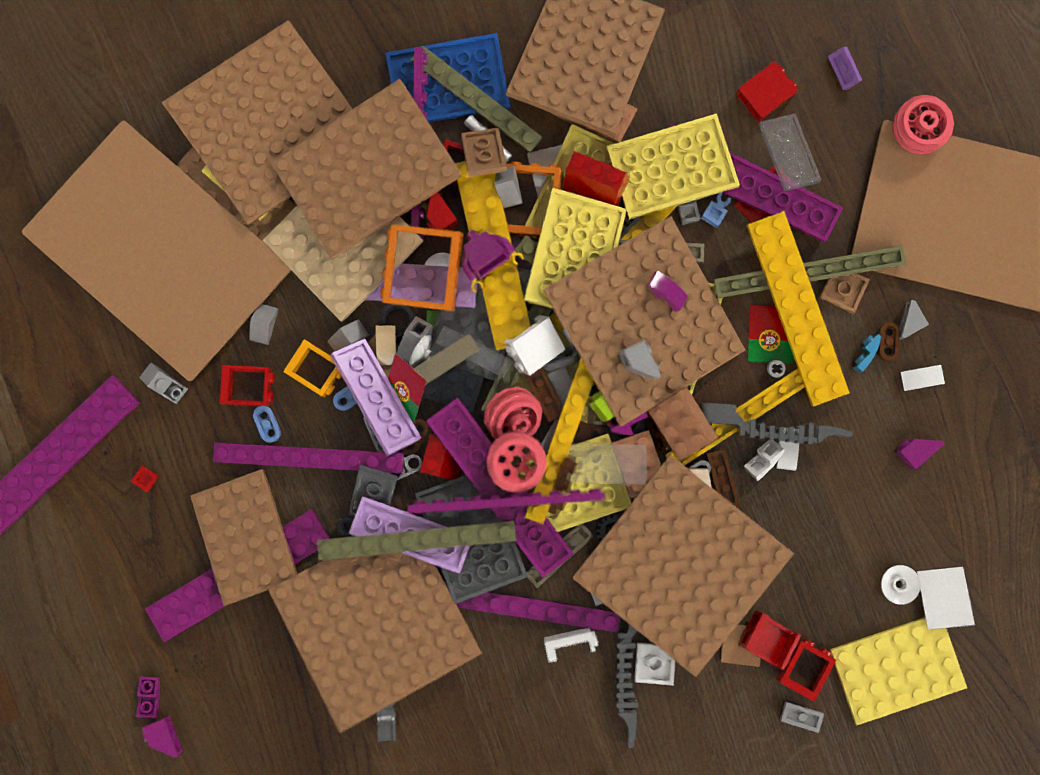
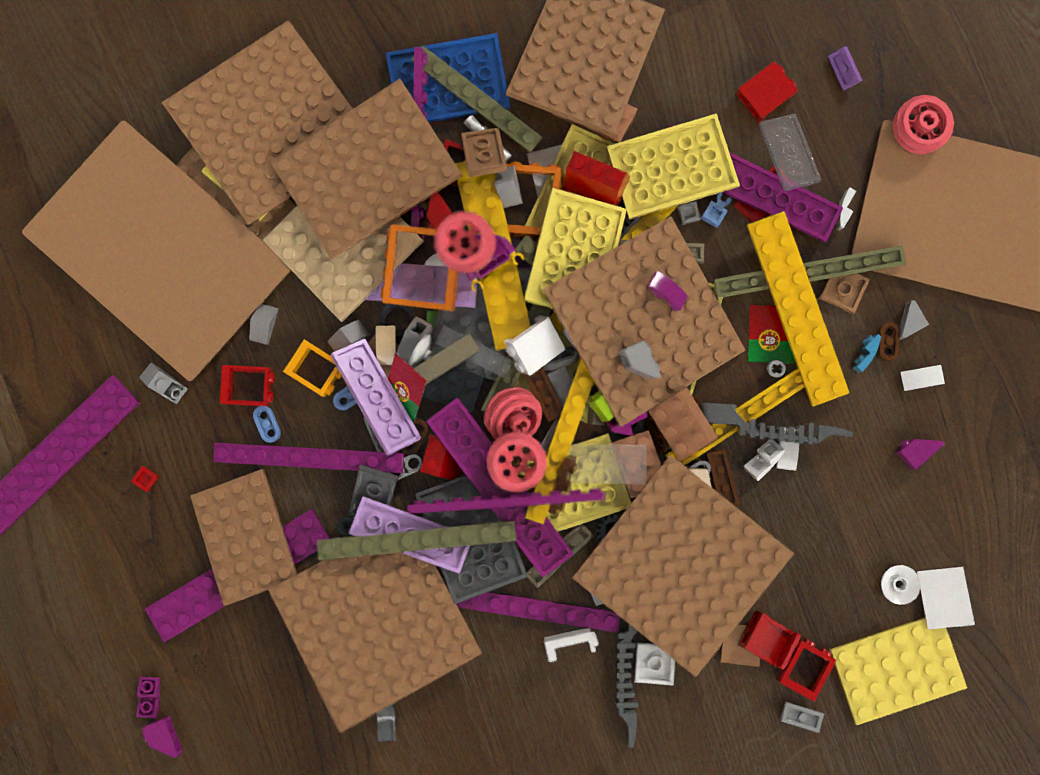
(444, 241): none -> coral wheel
(846, 212): none -> white slope

